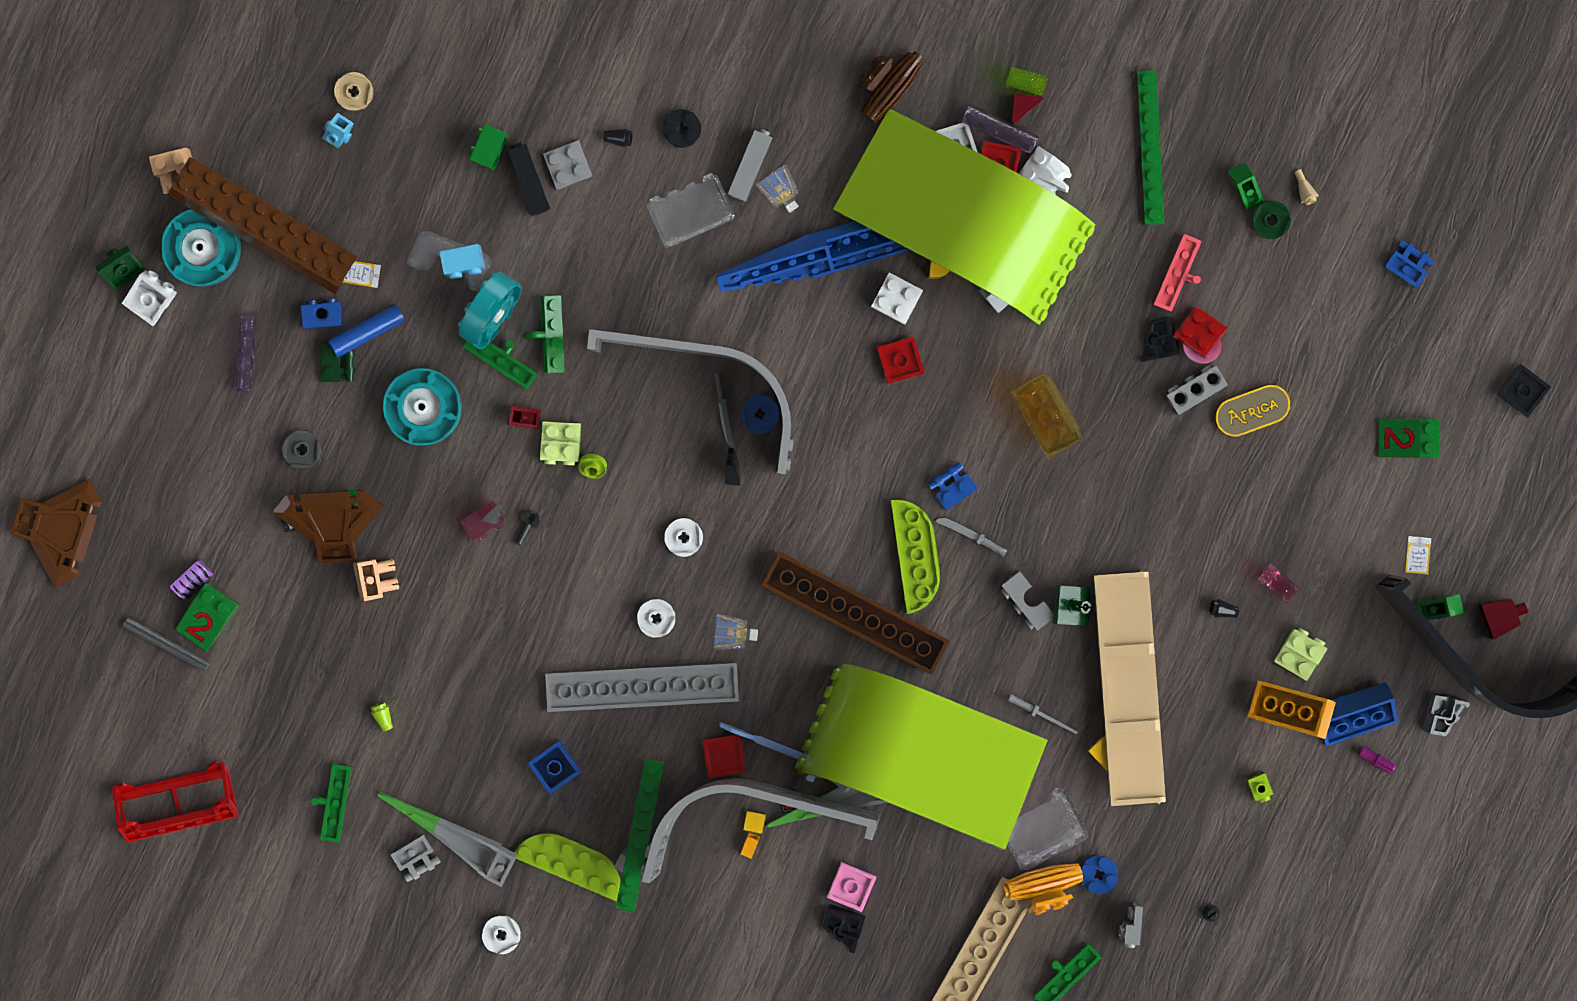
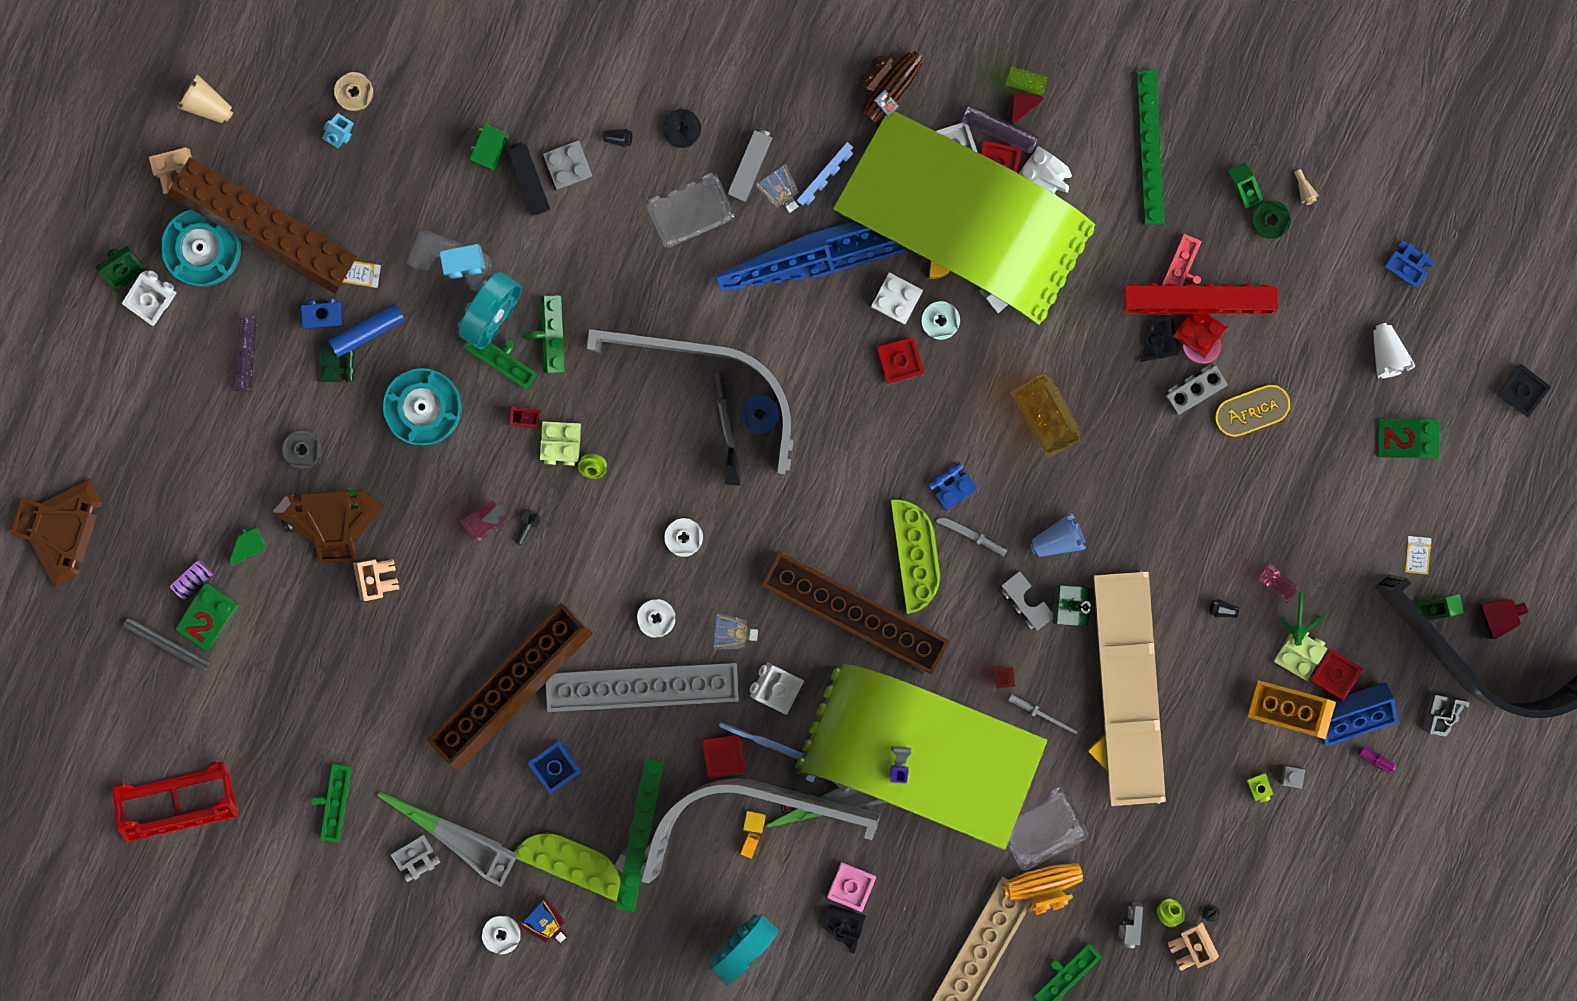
(205, 102): none -> tan cone
(248, 545): none -> green slope
(382, 715): lime cone -> none
(509, 686): none -> reddish brown brick
(545, 922): none -> torso
(743, 948): none -> teal piece
(776, 688): none -> white plate
(820, 182): none -> light blue plate
(888, 107): none -> sticker
(899, 771): none -> leg
(934, 329): none -> light aqua plate
(1004, 677): none -> clear red brick
(1059, 538): none -> medium blue cone
(1109, 878): blue plate -> none
(1170, 913): none -> lime plate
(1199, 299): none -> red brick
(1199, 945): none -> light nougat brick
(1292, 776): none -> light grey brick
(1299, 631): none -> green plant
(1336, 675): none -> red plate
(1390, 352): none -> white cone

